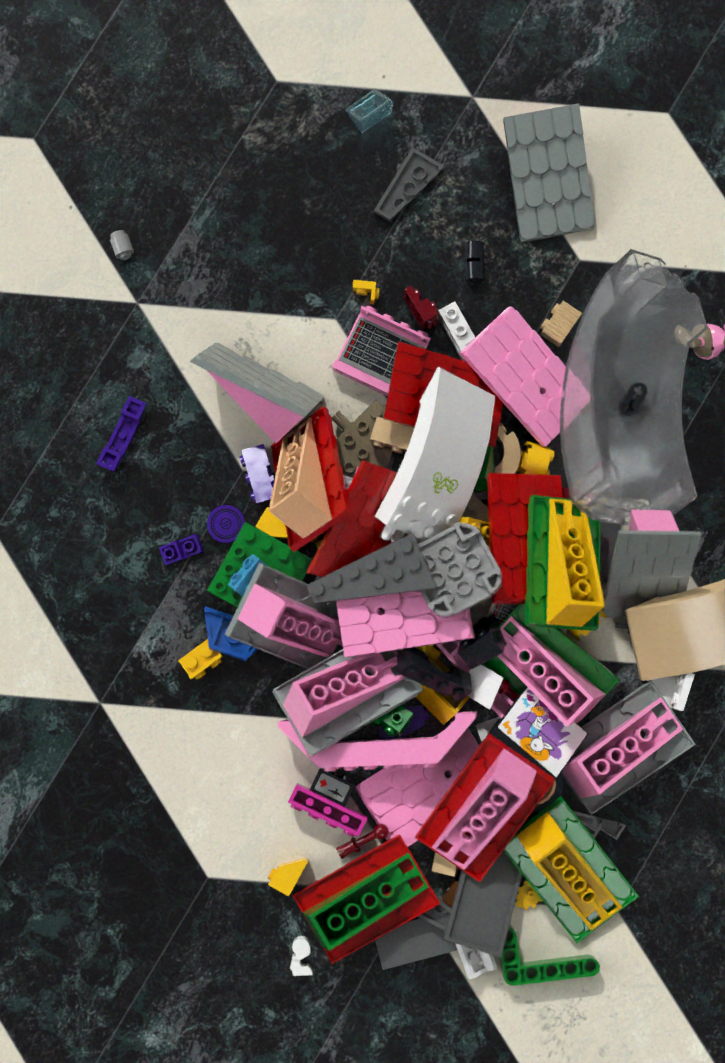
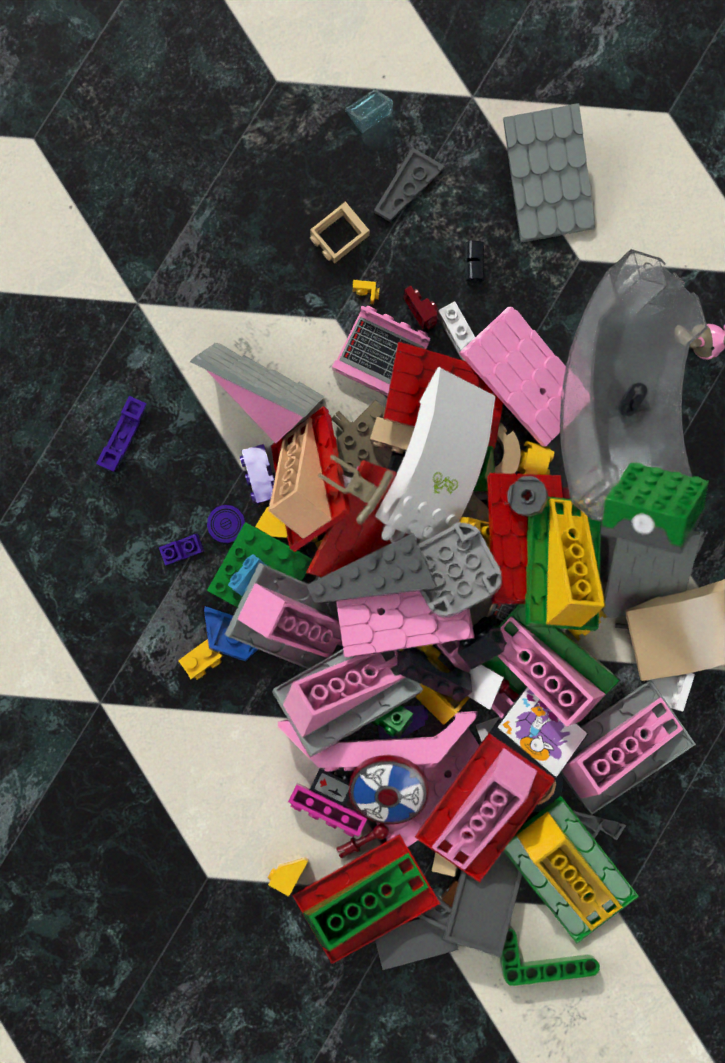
(121, 244): light grey brick -> none
(301, 949): white leg -> none
(353, 220): none -> tan window
(361, 488): none -> dark tan piece
(388, 789): none -> dish
(475, 962): white bracket -> none
(527, 897): yellow piece -> none
(535, 504): none -> dark grey plate
(560, 323): tan brick -> none
(654, 507): none -> green piece

